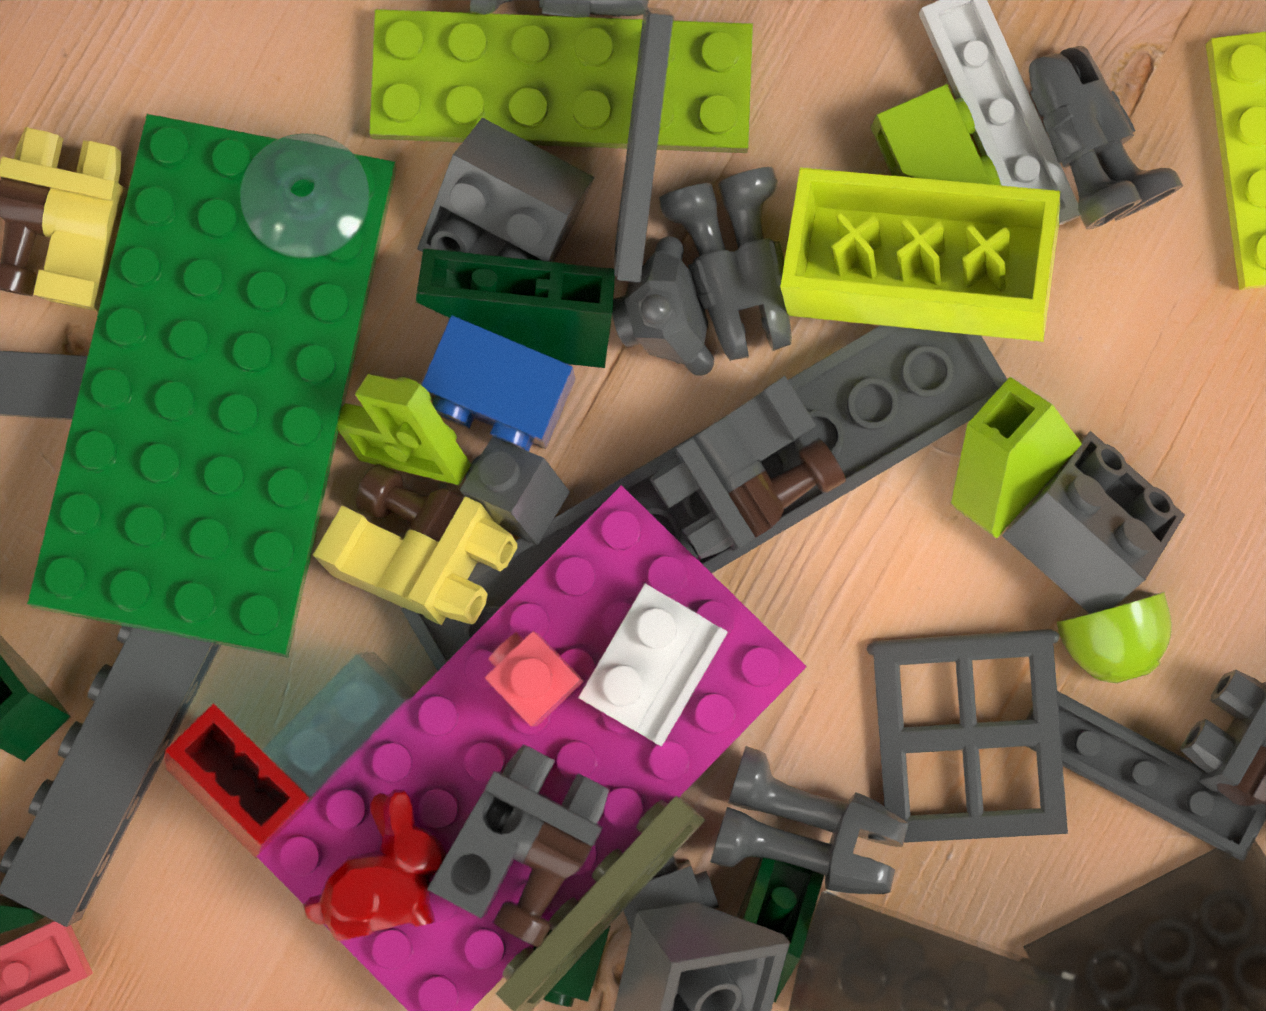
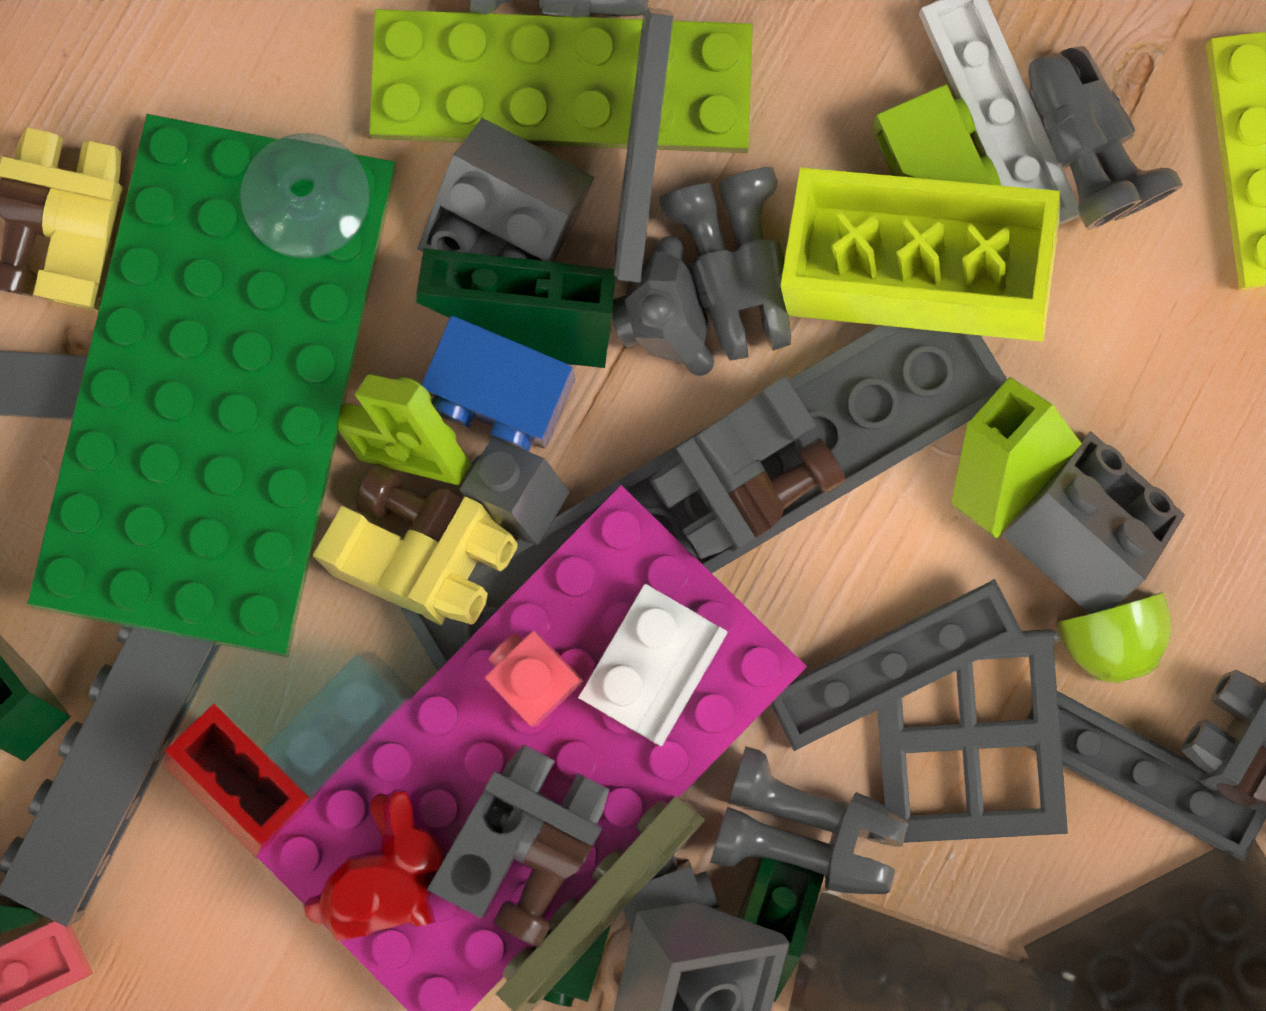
(896, 664): none -> dark grey tile

